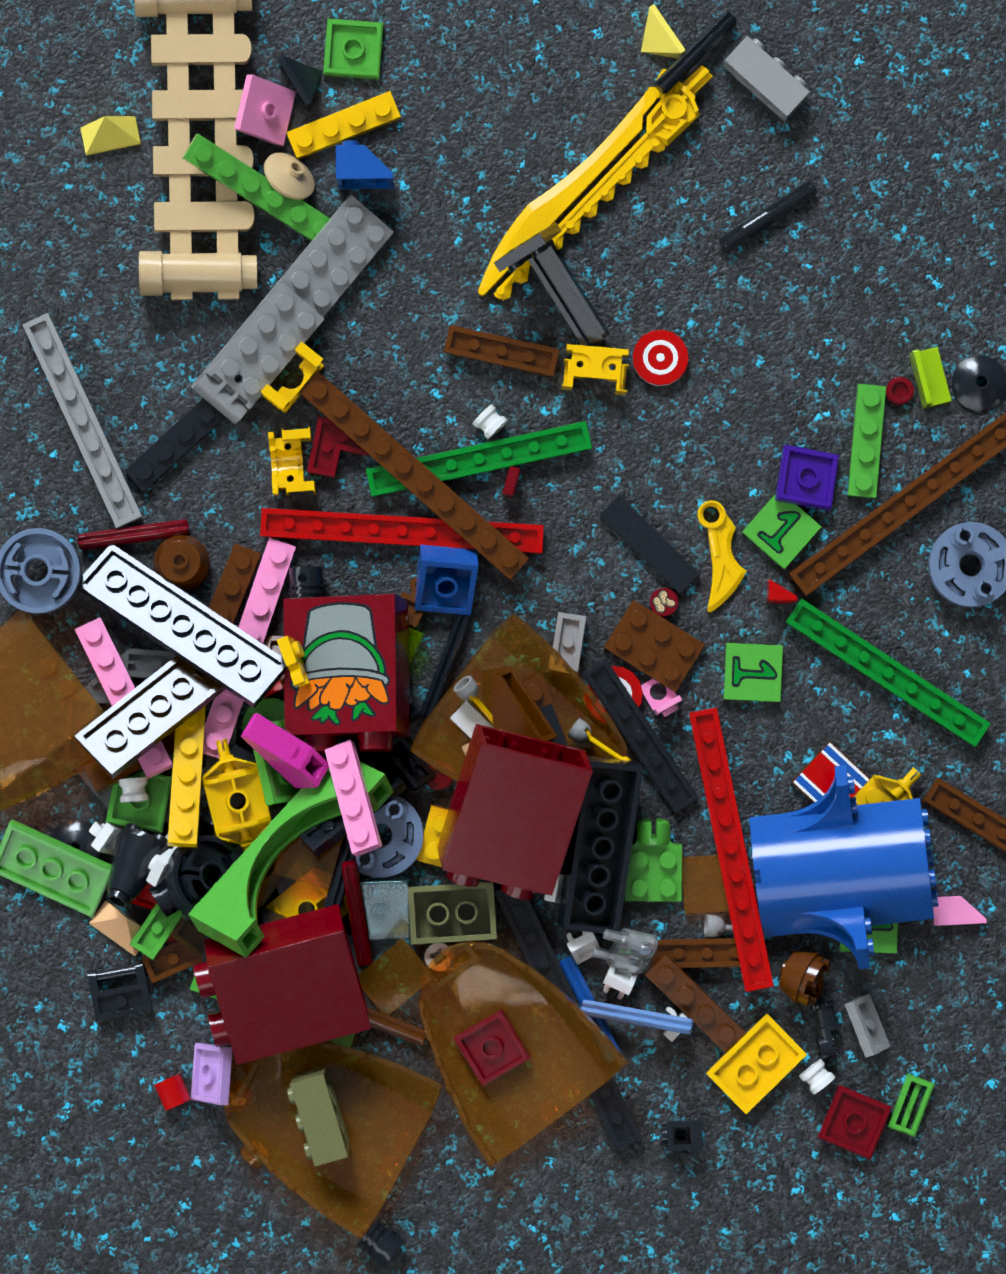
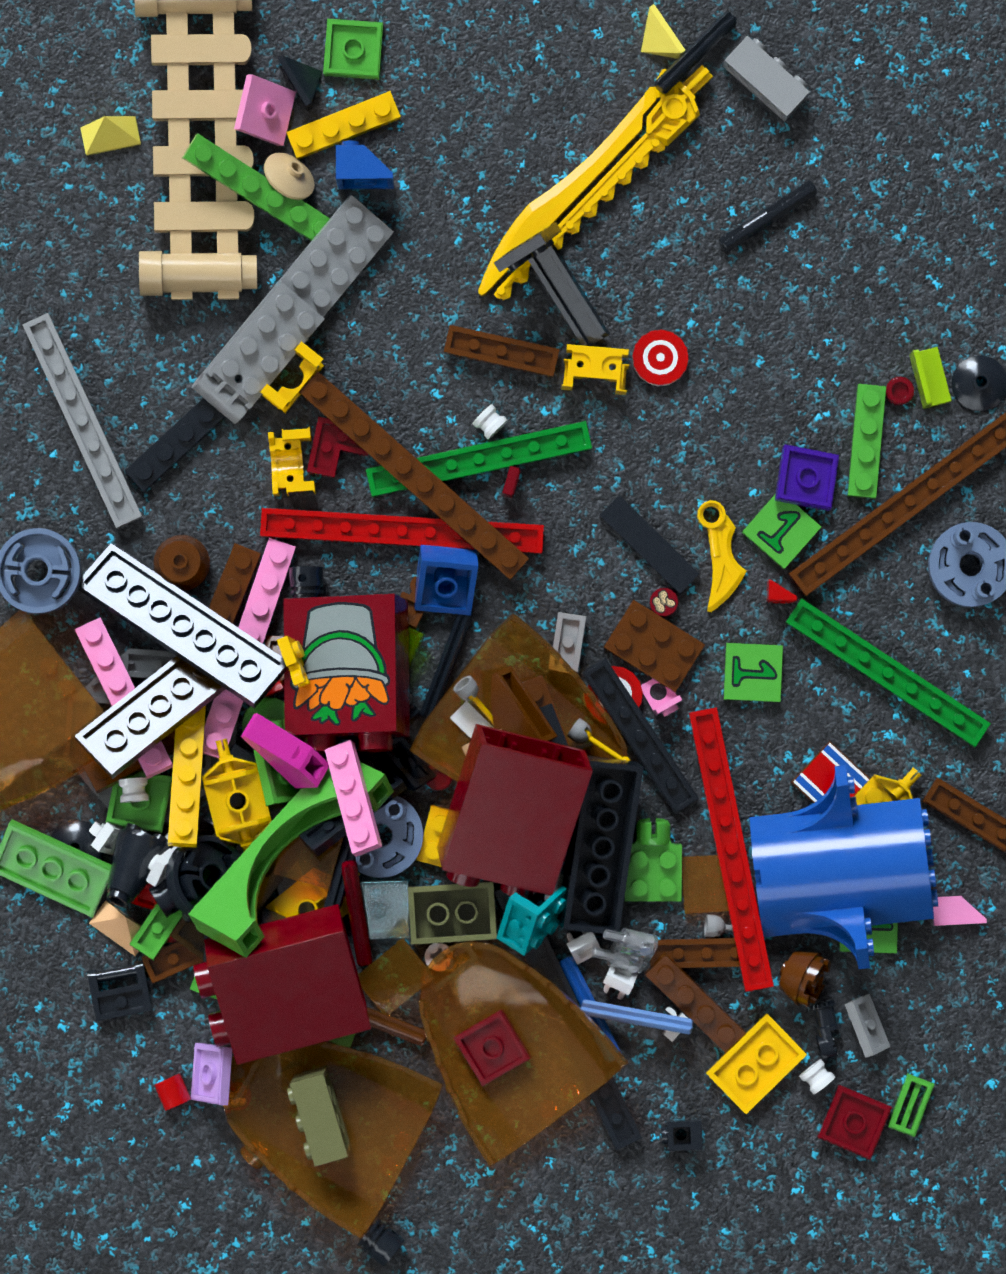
(133, 534): dark red axle -> none
(527, 924): none -> teal bracket

